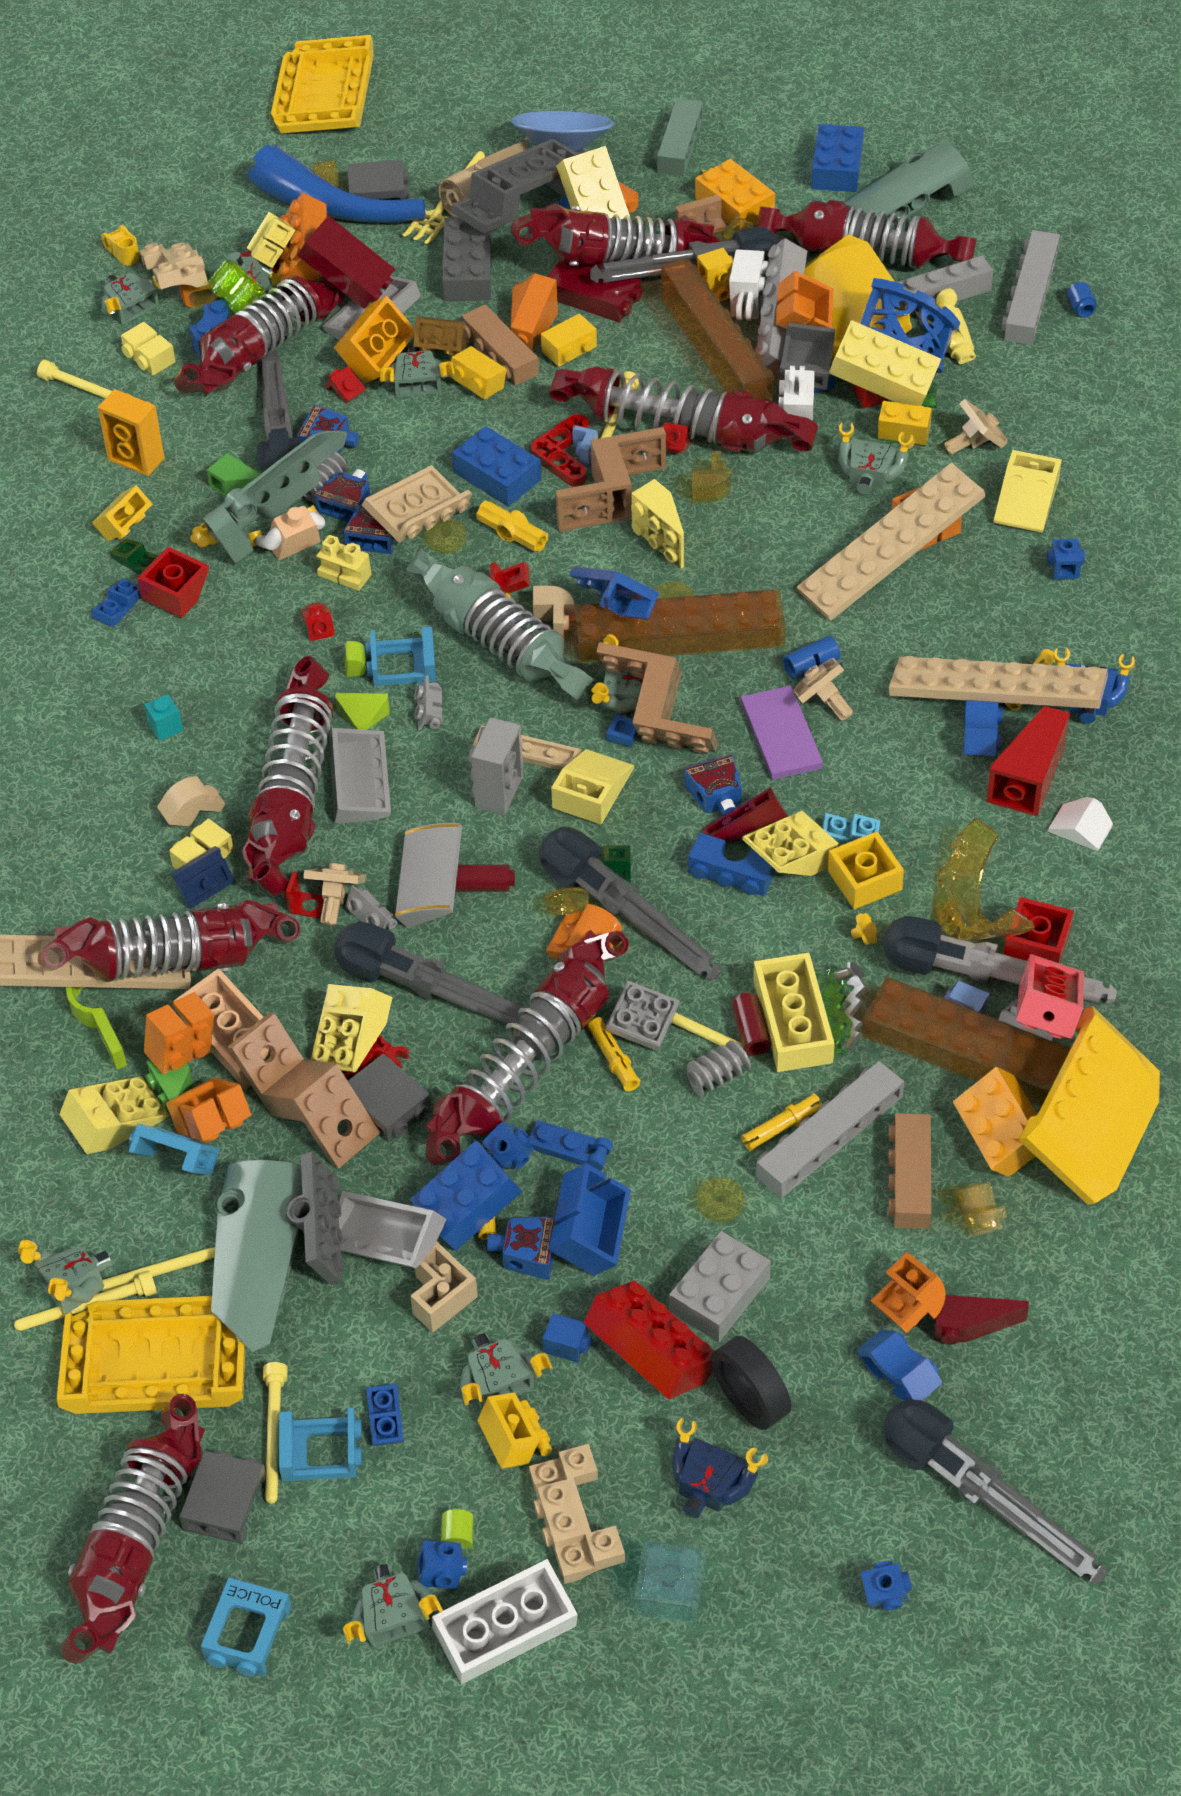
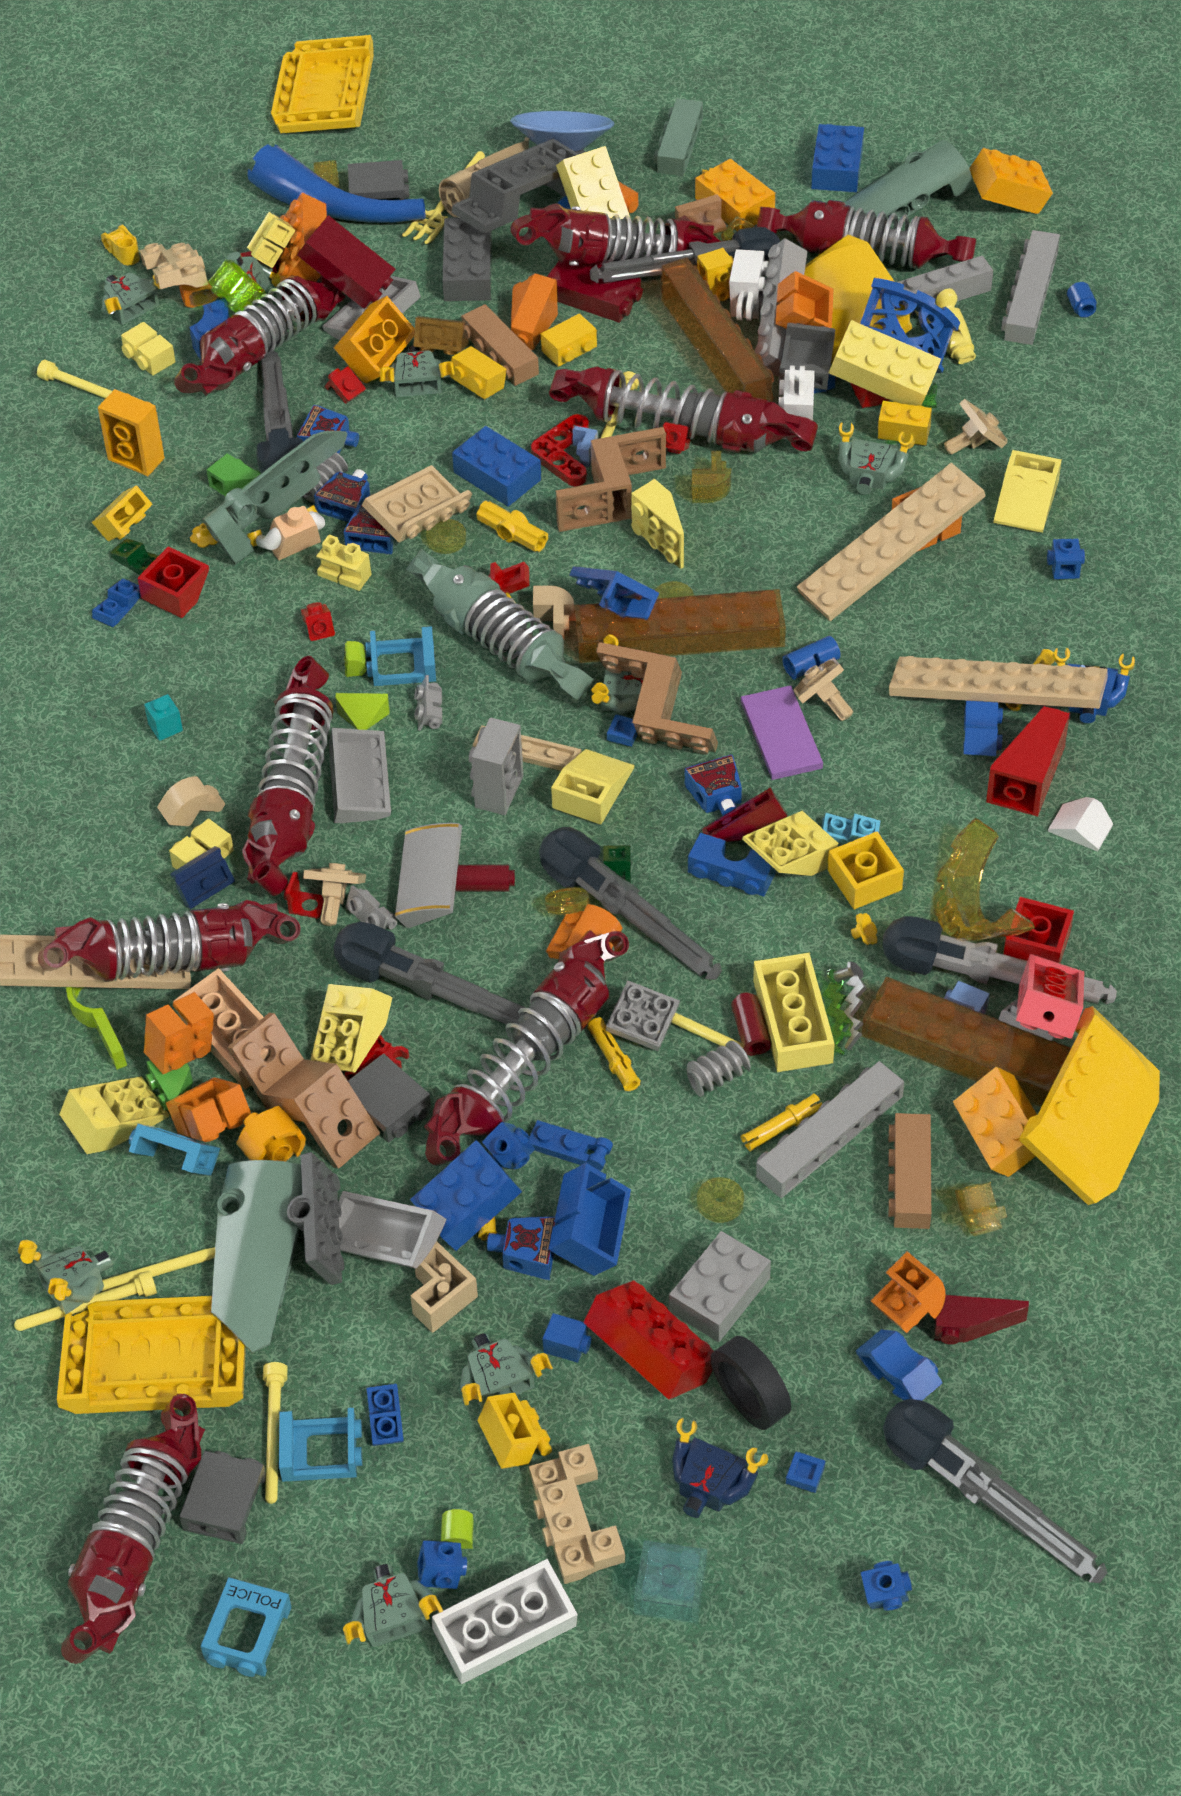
(271, 1136): none -> light orange brick
(805, 1472): none -> blue plate
(1010, 181): none -> light orange brick

